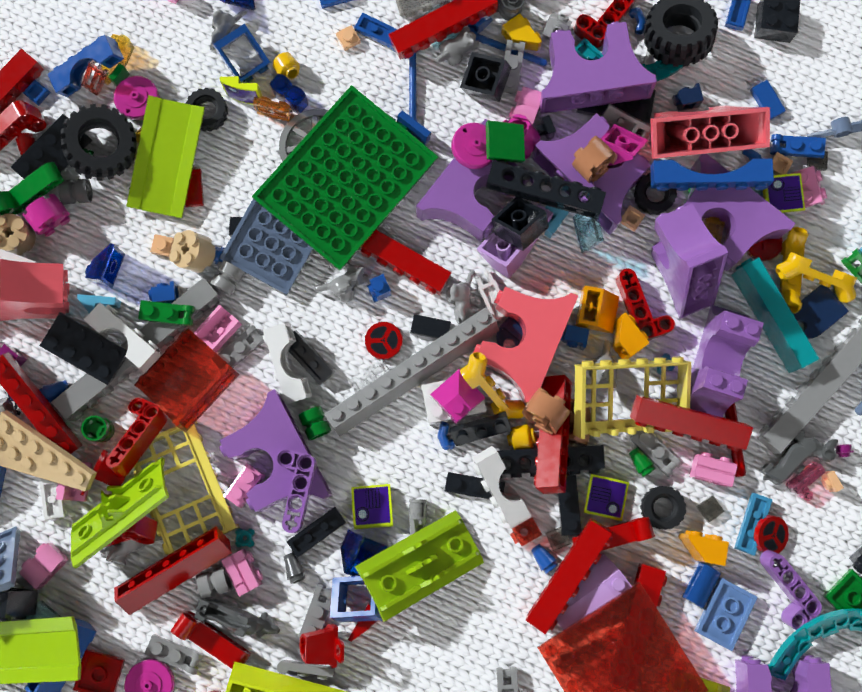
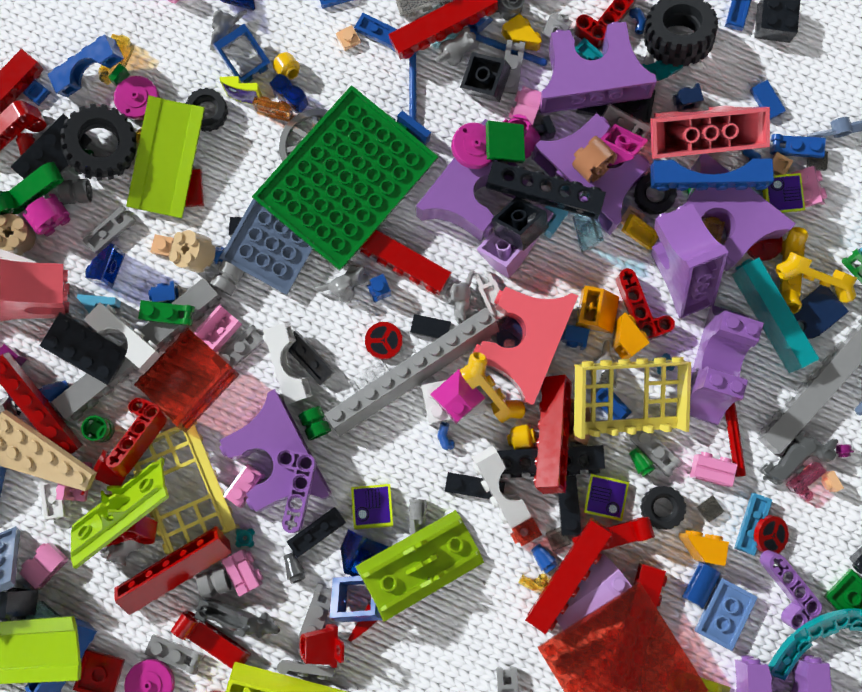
(98, 71): clear red tile -> none
(109, 230): none -> light grey plate
(480, 429): black plate -> none
(534, 584): none -> clear yellow arm
(546, 411): nougat brick -> none
(620, 410): none -> blue tile
(640, 231): none -> yellow tile
(690, 422): red brick -> none

